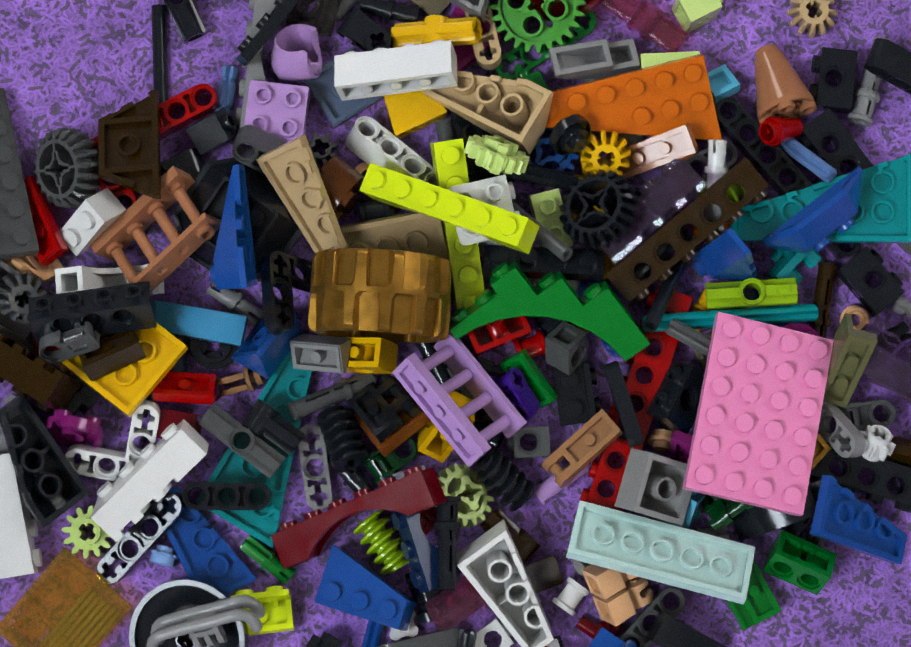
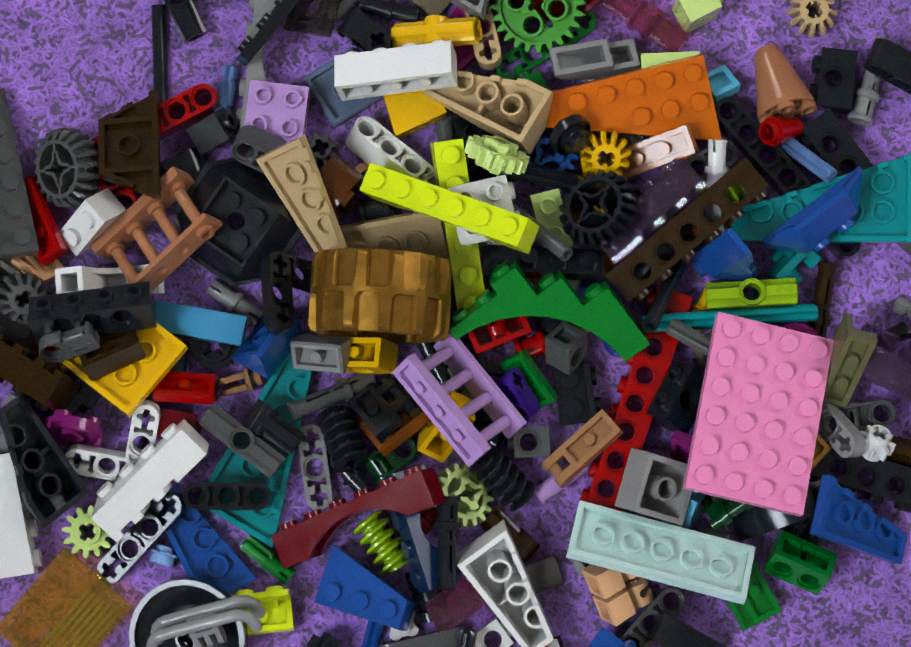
(234, 250): blue wedge -> none
(296, 53): lavender piece -> none
(570, 596): white bush -> none
(591, 628): dark red arm -> none
(623, 404): black beam -> none
(660, 440): light nougat plate -> none
(854, 274): black brick -> none
(858, 311): light nougat plate -> none

